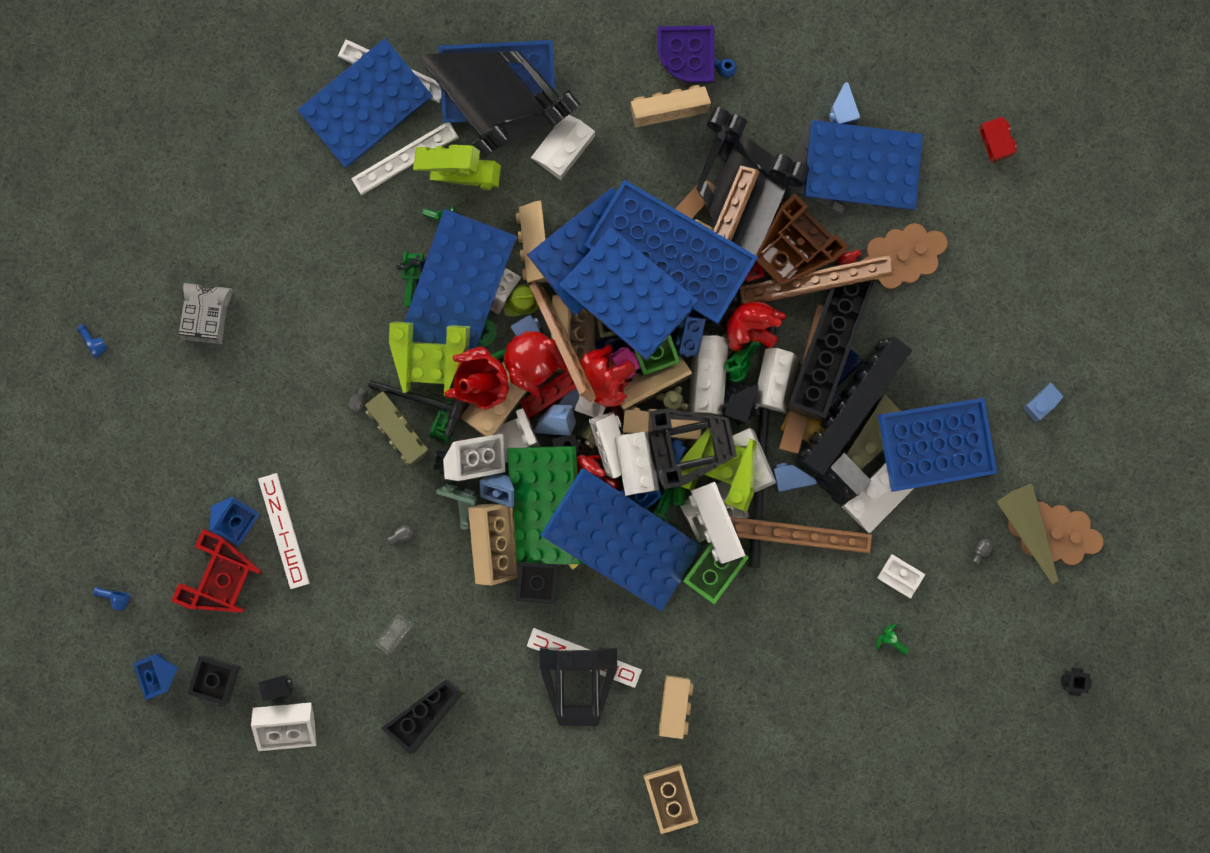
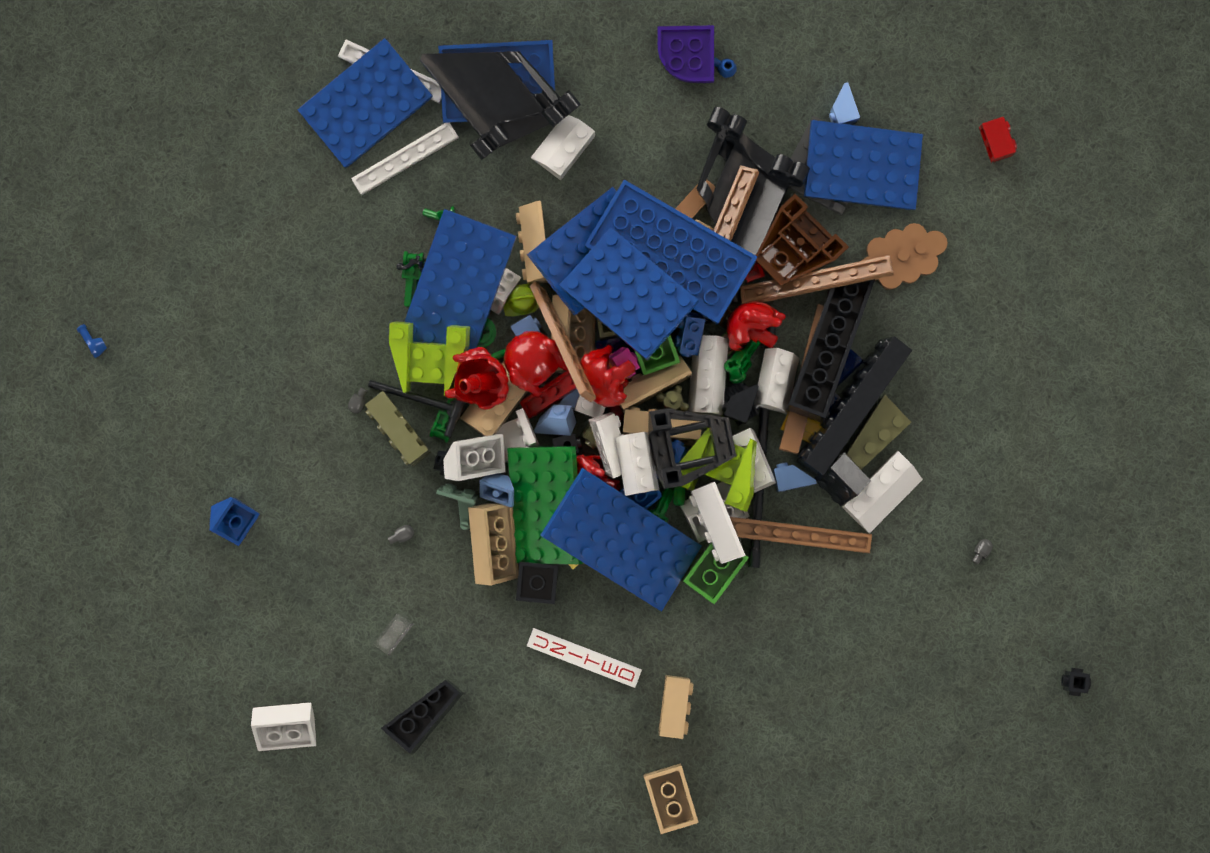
(118, 599): blue bar -> none
(154, 675): blue slope -> none
(204, 313): light grey piece -> none
(213, 680): black brick -> none
(222, 578): red wedge -> none
(276, 687): black slope -> none
(283, 531): white tile -> none
(457, 165): lime wedge -> none
(578, 660): black windscreen -> none
(670, 106): tan slope -> none
(848, 257): red cylinder -> none
(891, 638): green plant -> none
(900, 576): white plate -> none
(937, 444): blue plate -> none
(1024, 514): olive wedge -> none
(1043, 402): medium blue slope -> none
(1067, 534): medium nougat plate -> none

